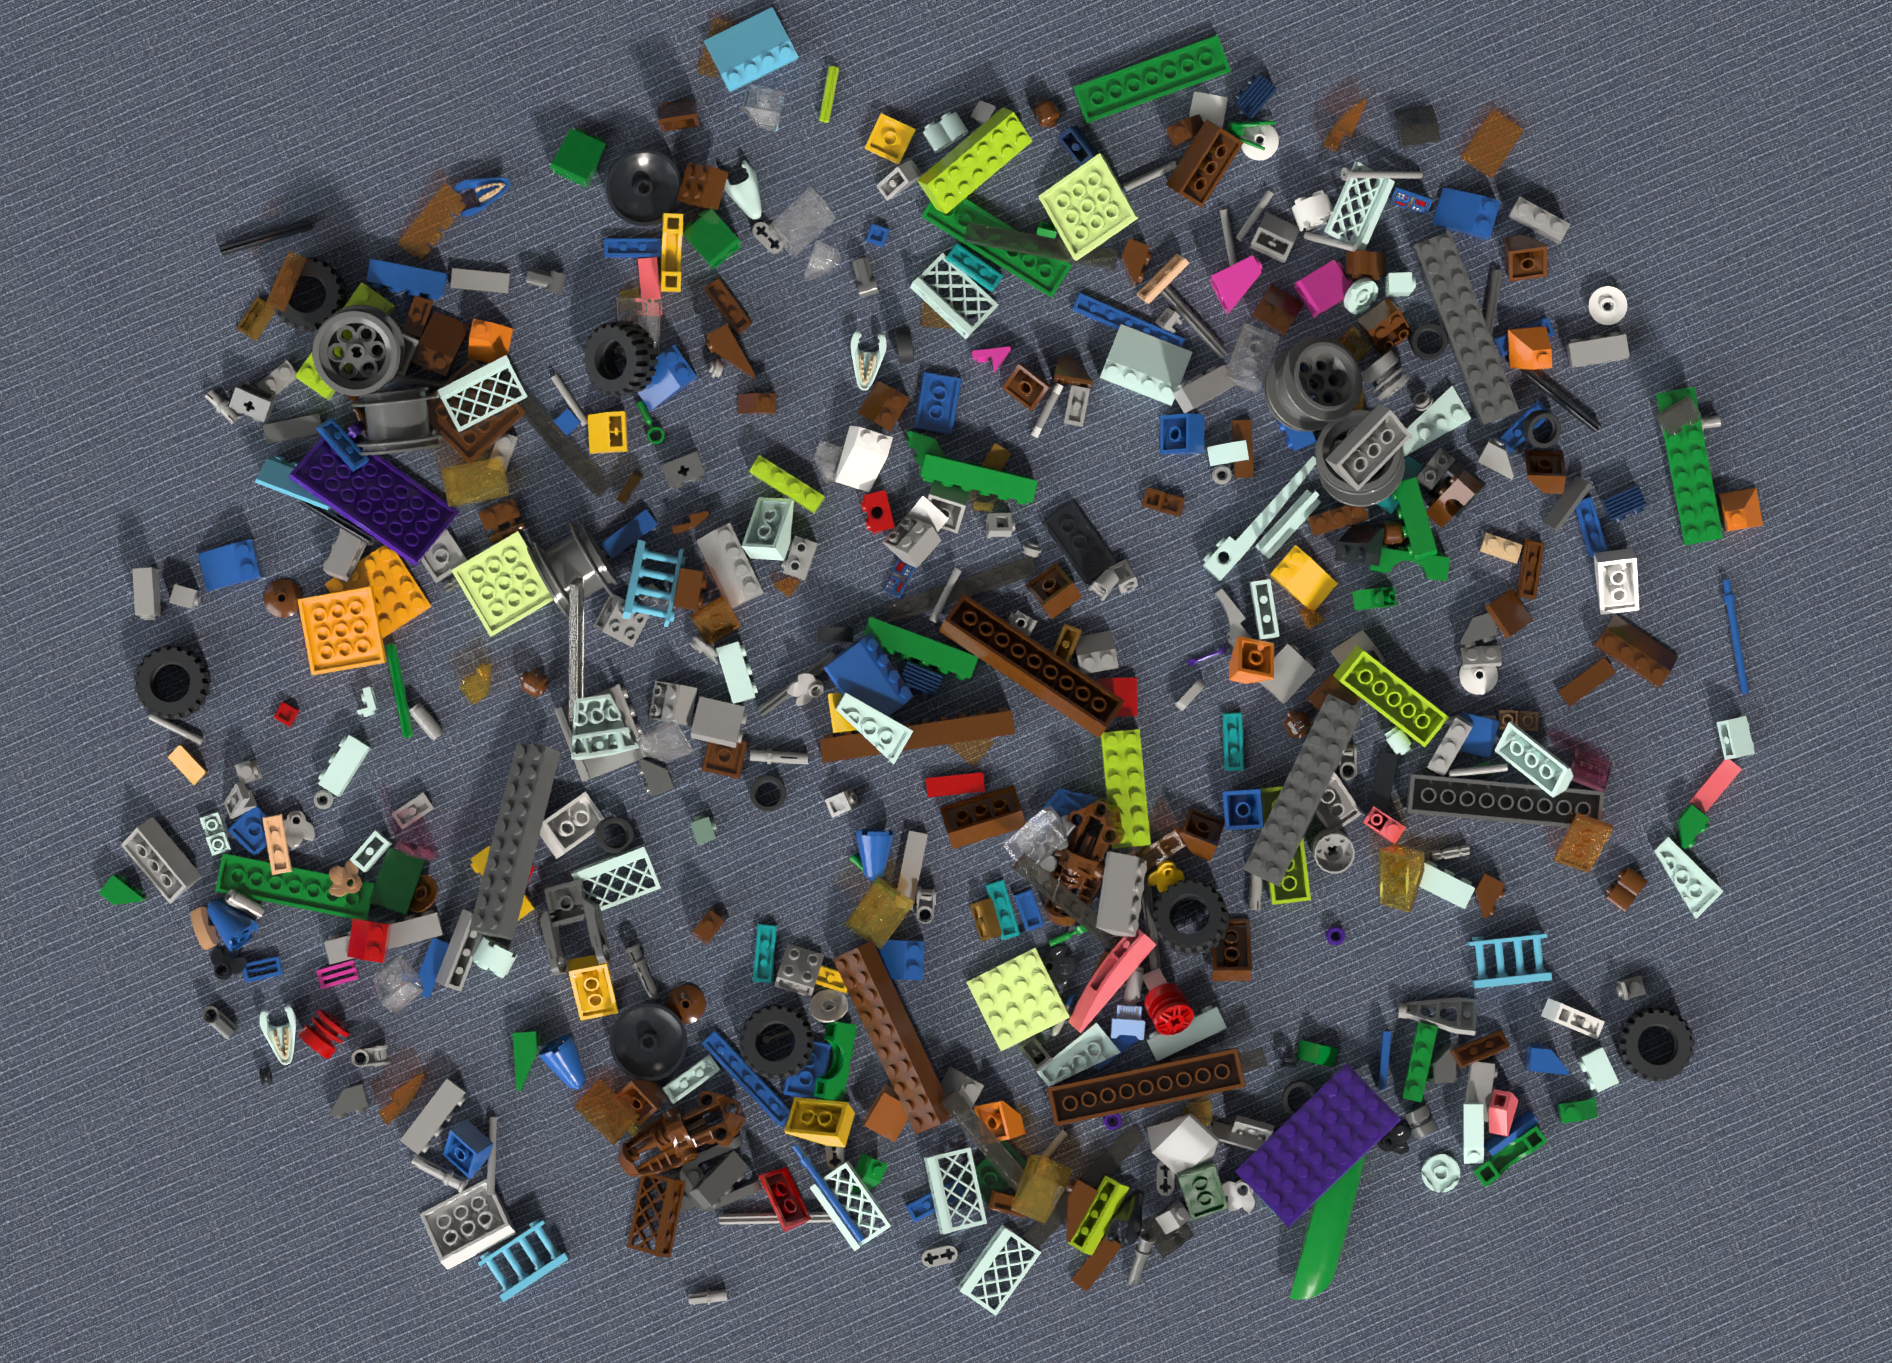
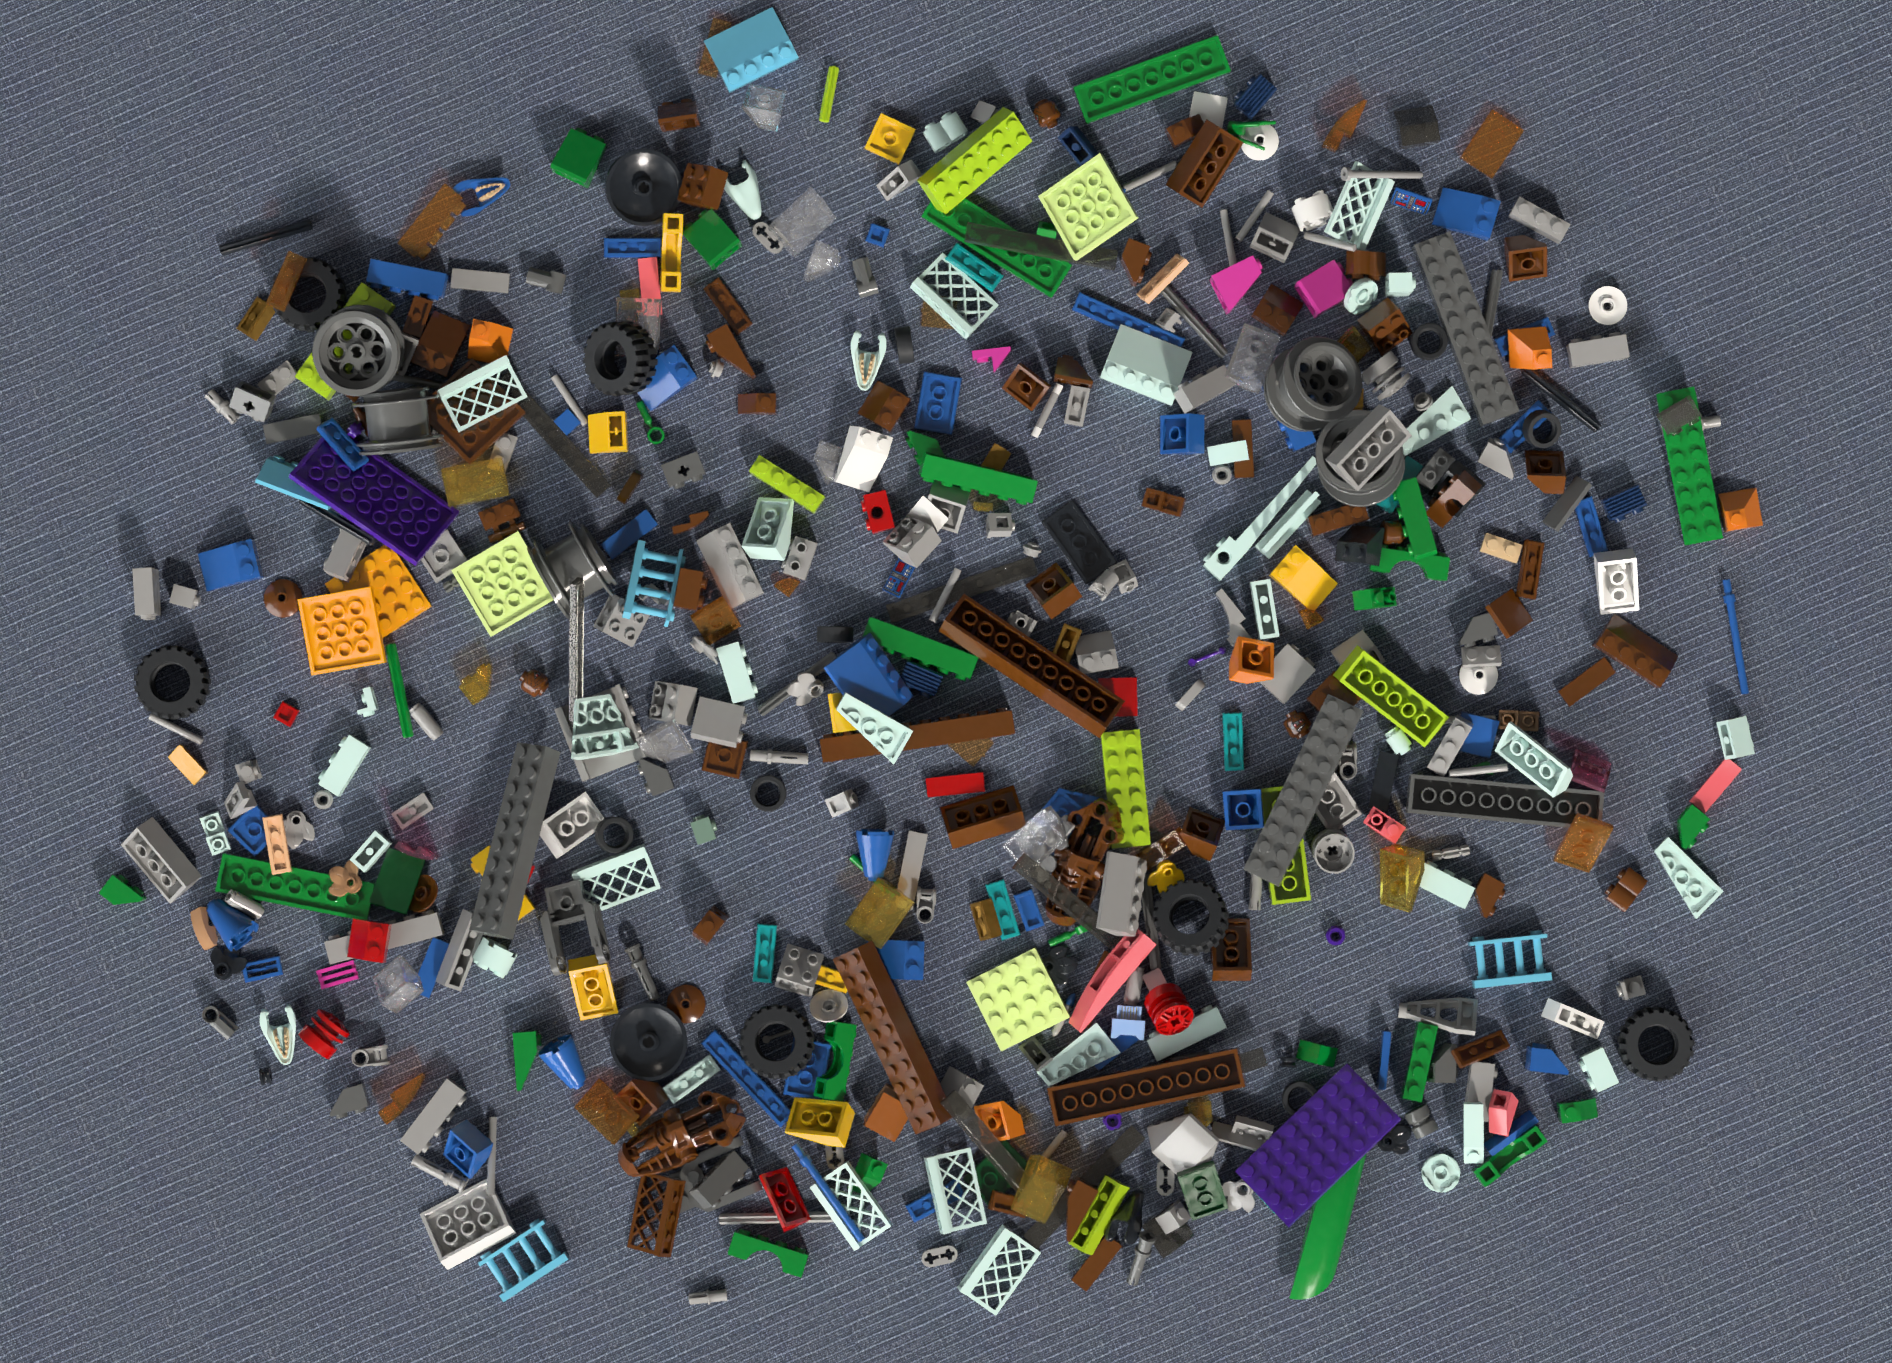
(792, 1259): none -> green arch

